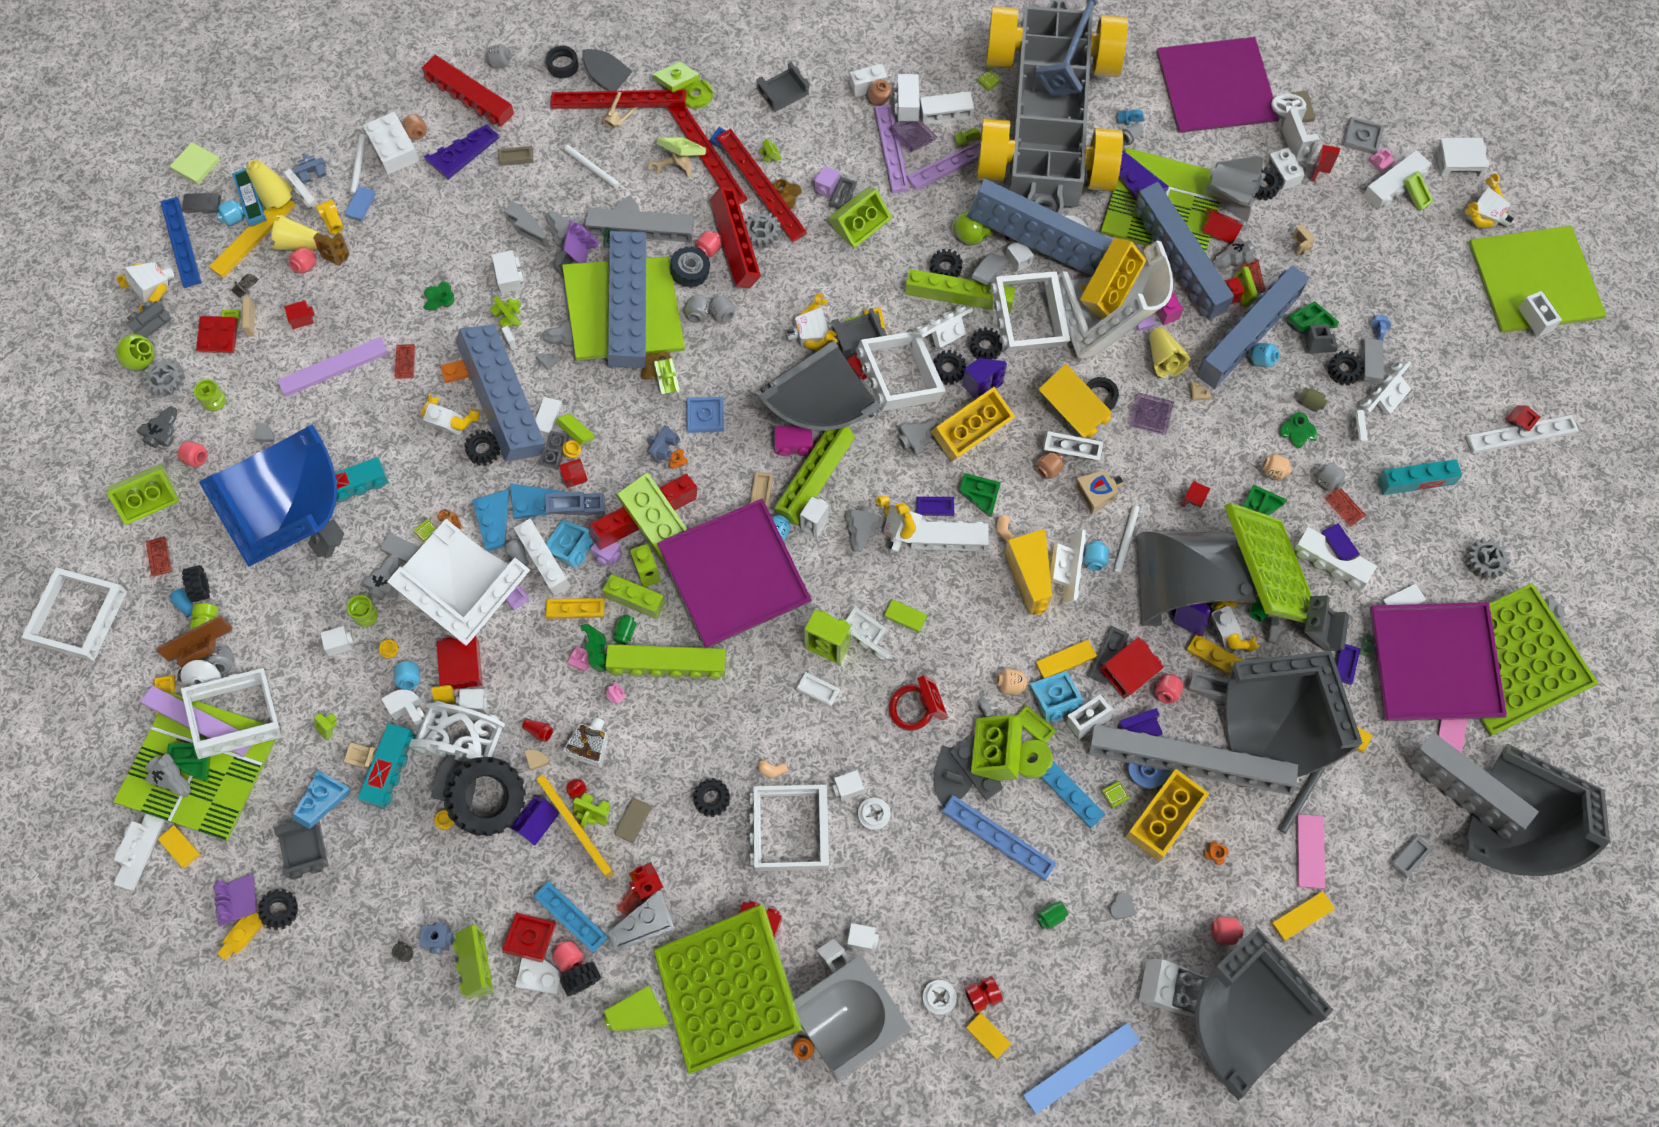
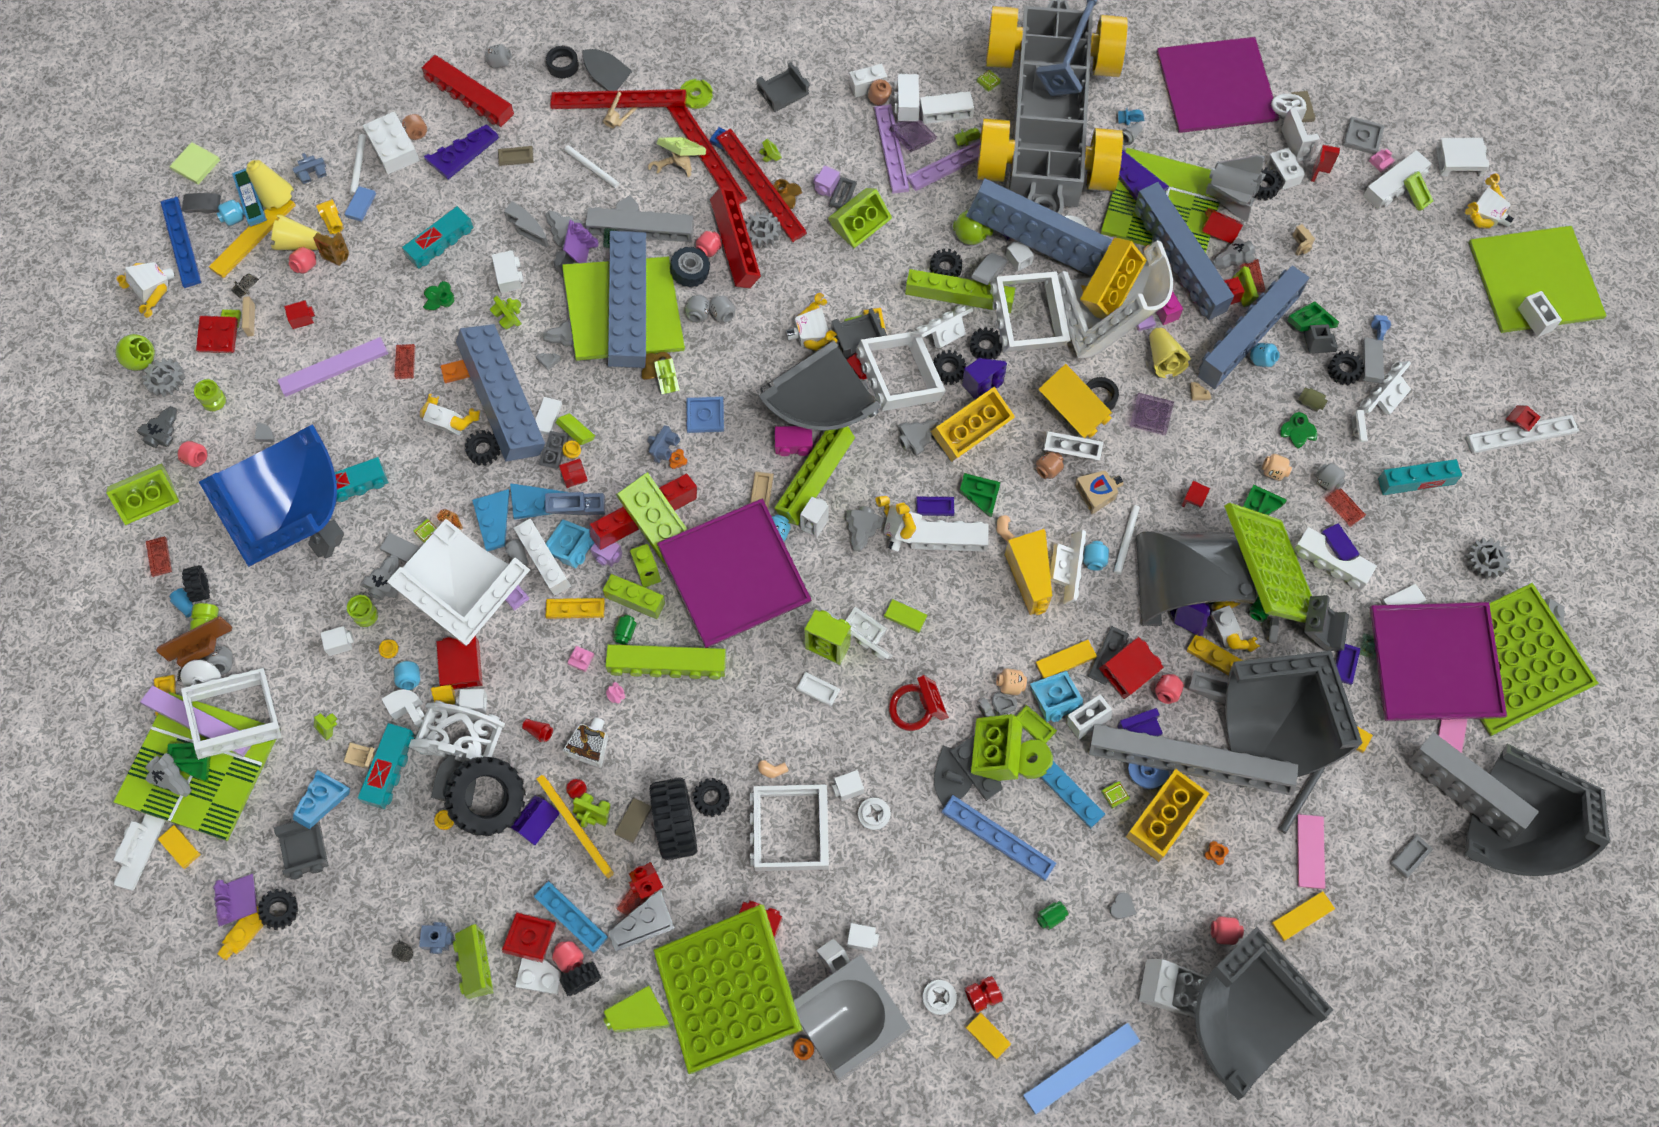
(100, 627): white window -> none
(148, 320): dark grey brick -> none
(301, 190): white wing -> none
(438, 237): none -> teal brick
(509, 337): white tile -> none
(536, 759): tan tile -> none
(595, 647): green wing -> none
(673, 819): none -> black tyre
(676, 76): lime plate -> none
(1002, 704): none -> light grey tile

